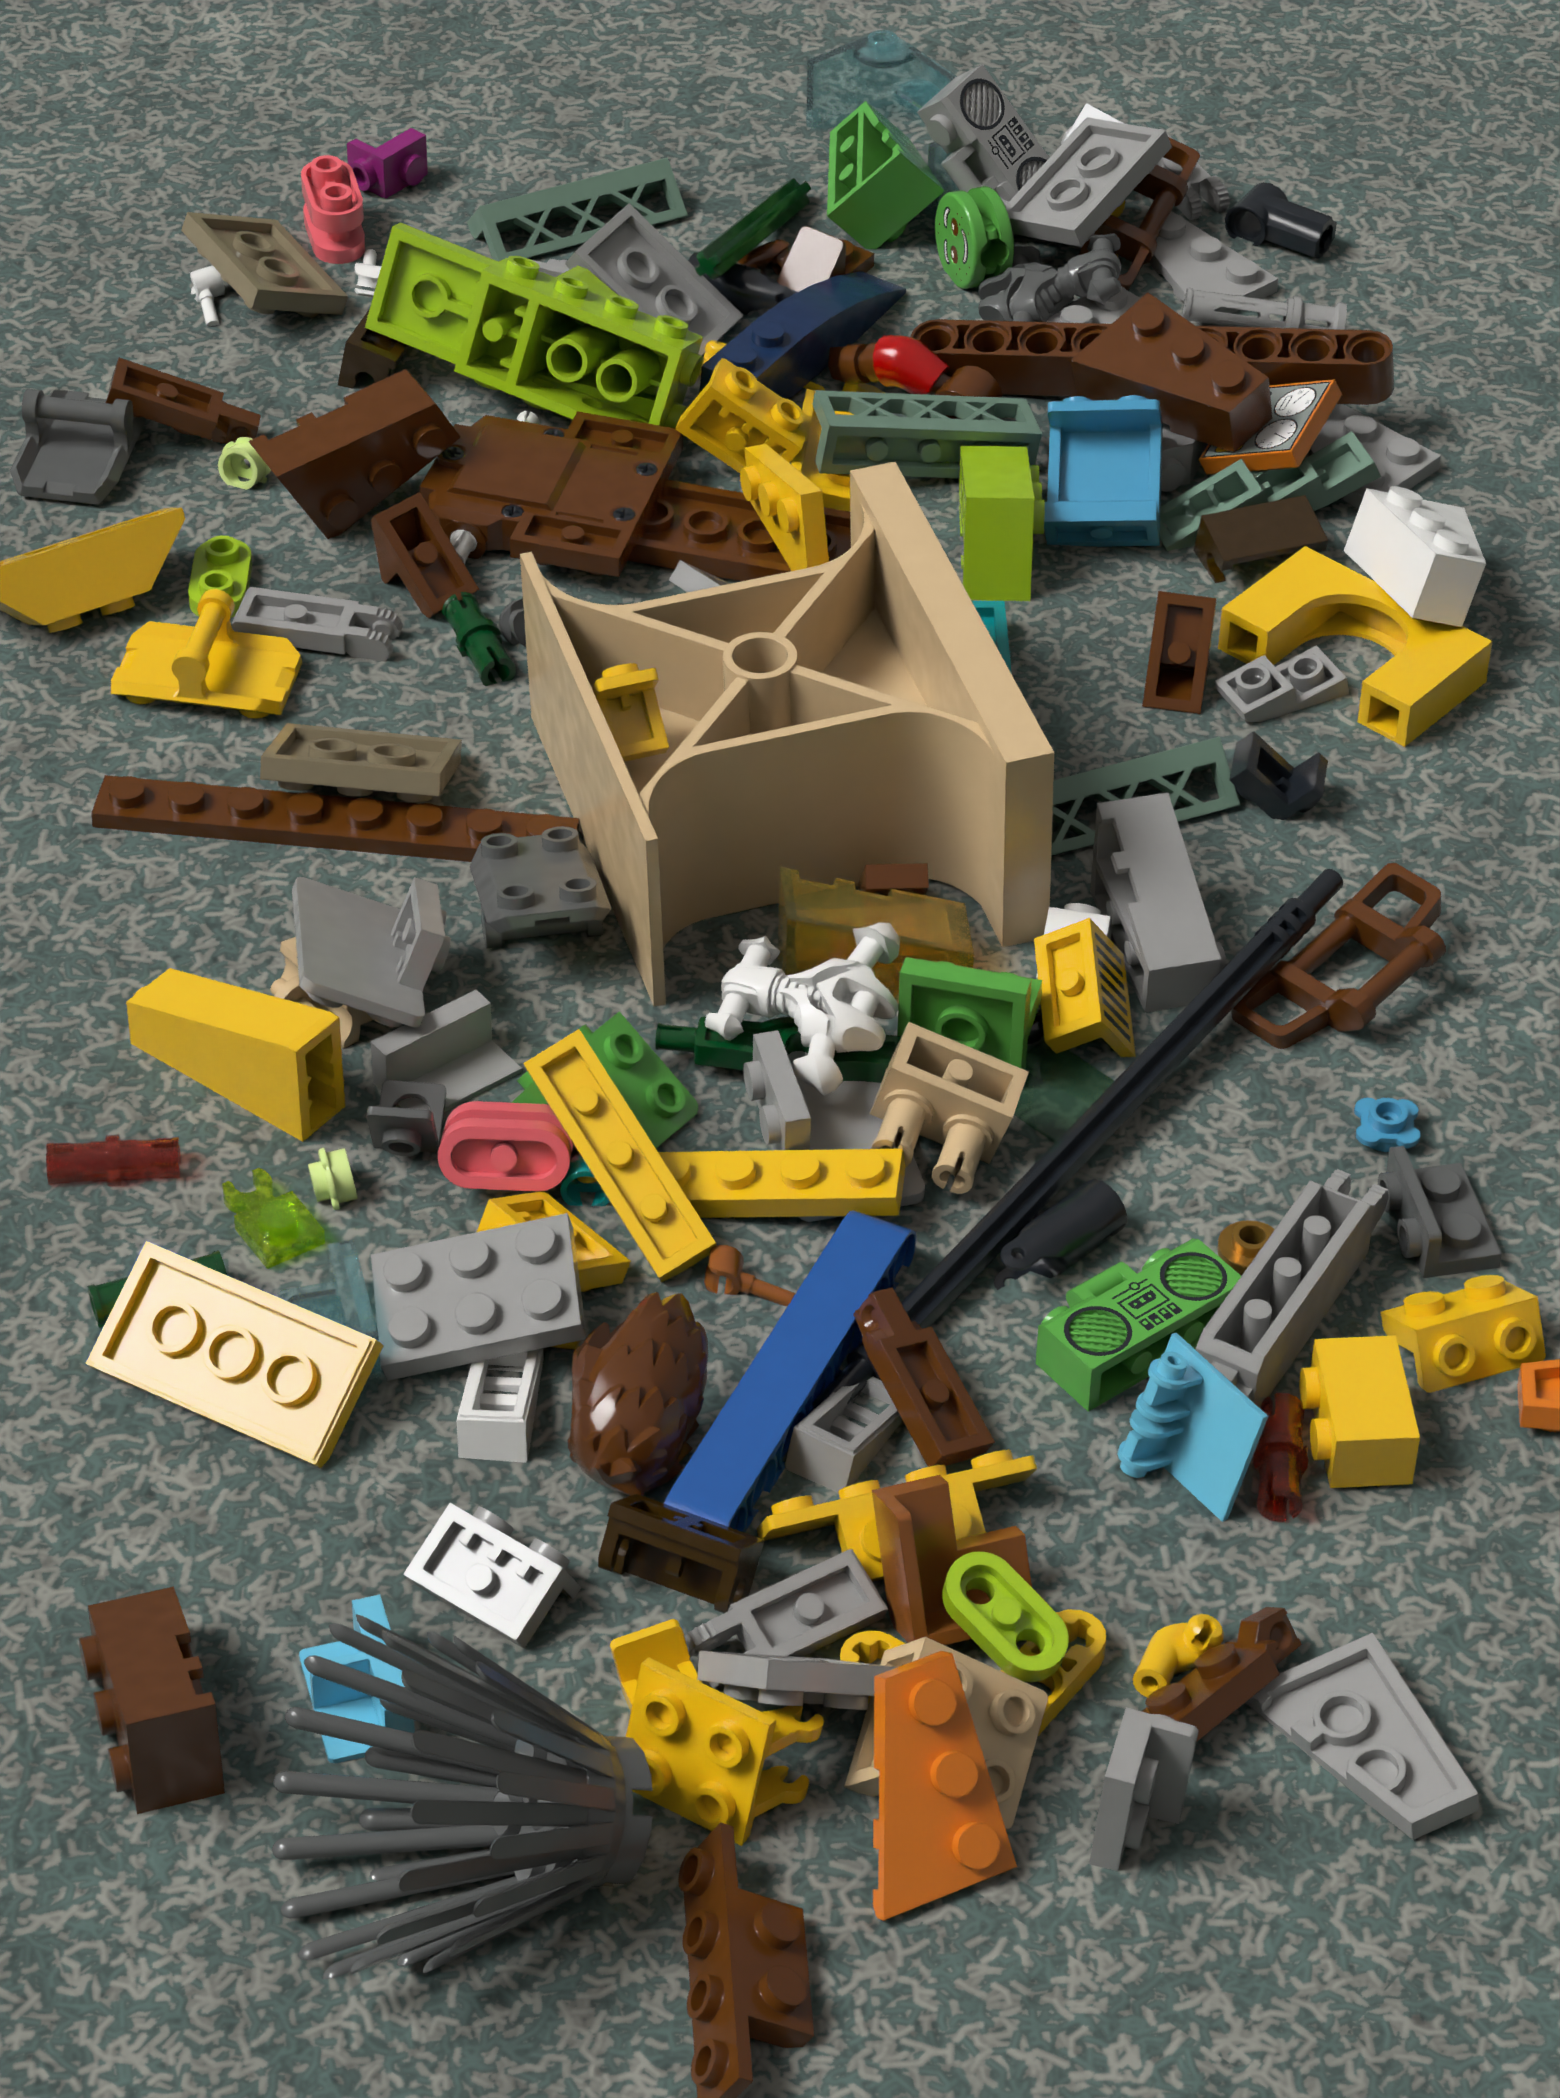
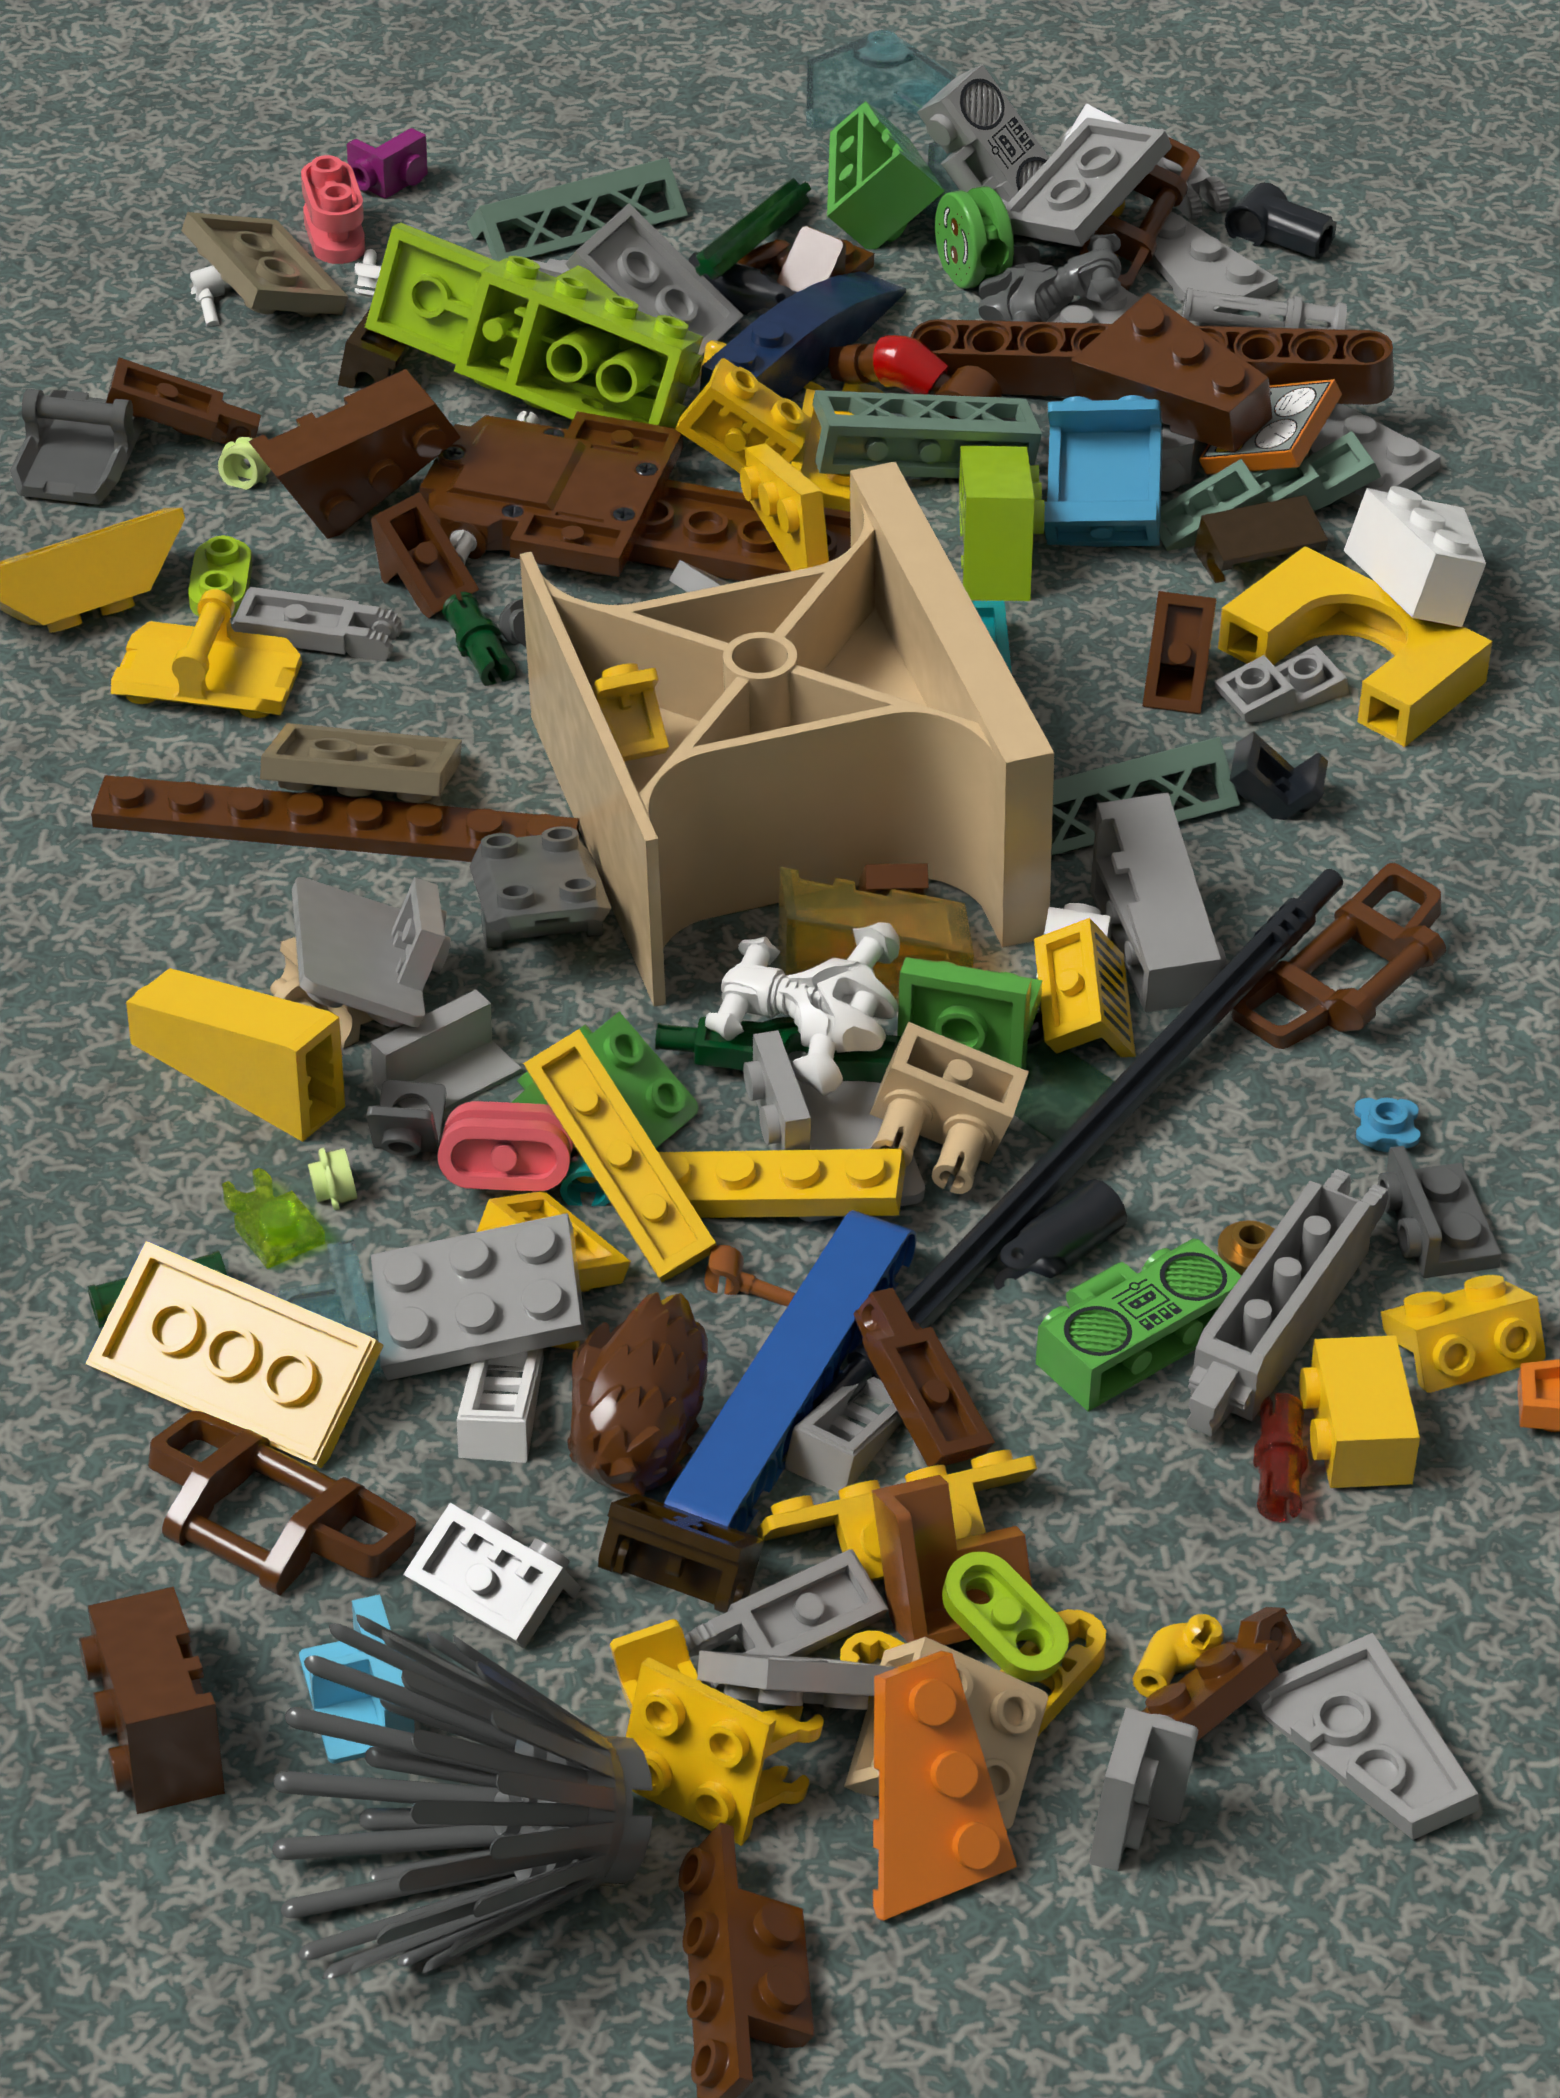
(113, 1160): clear red pin -> none
(308, 1531): none -> reddish brown bar
(1193, 1428): medium azure hinge -> none

